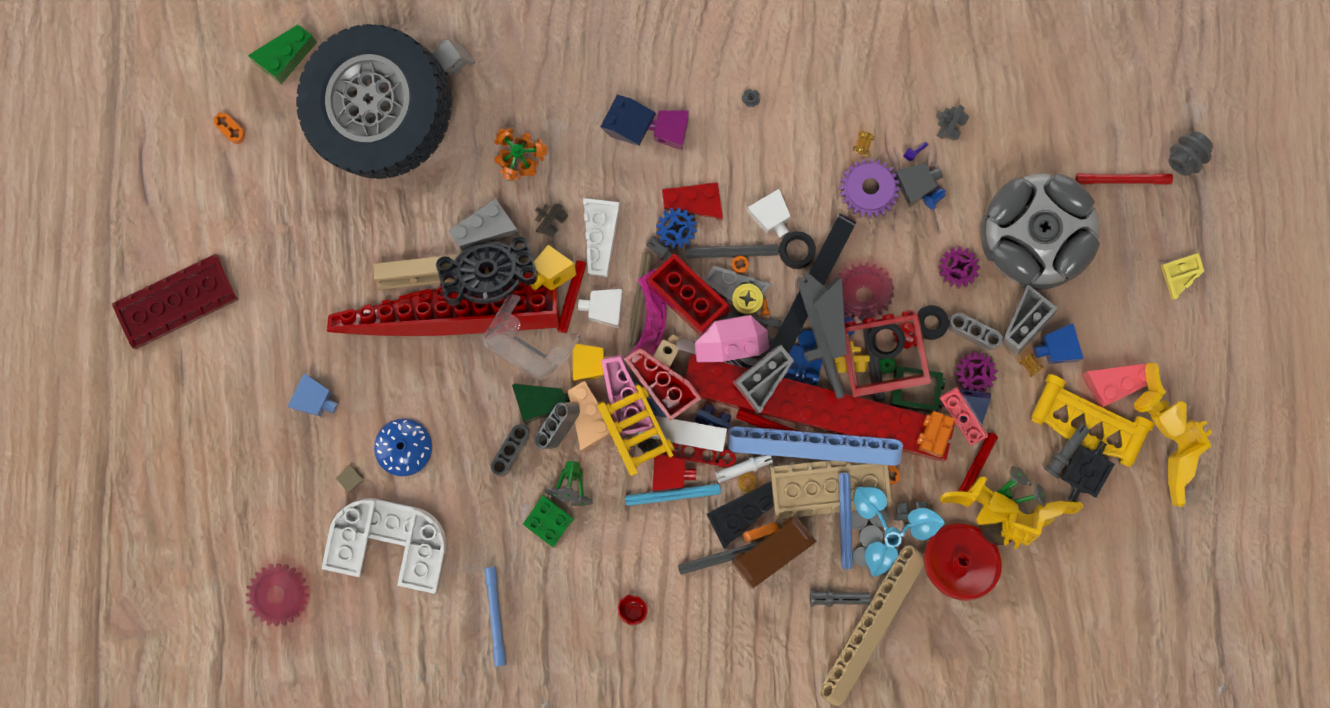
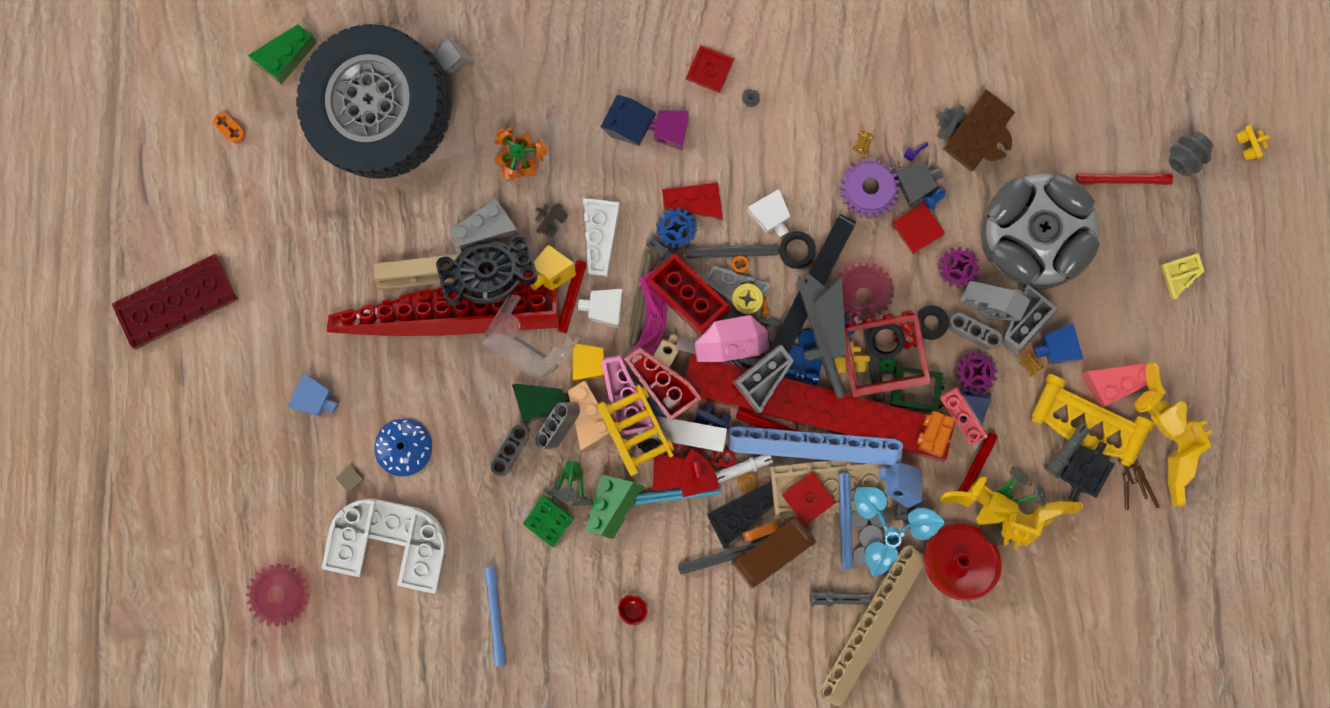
(611, 504): none -> green wedge
(697, 475): none -> red shield
(710, 69): none -> red tile
(808, 498): none -> red plate
(903, 483): none -> medium blue torso
(918, 228): none -> red tile
(981, 132): none -> reddish brown plate
(995, 302): none -> light grey wedge
(1136, 476): none -> reddish brown plant
(1255, 151): none -> yellow hips

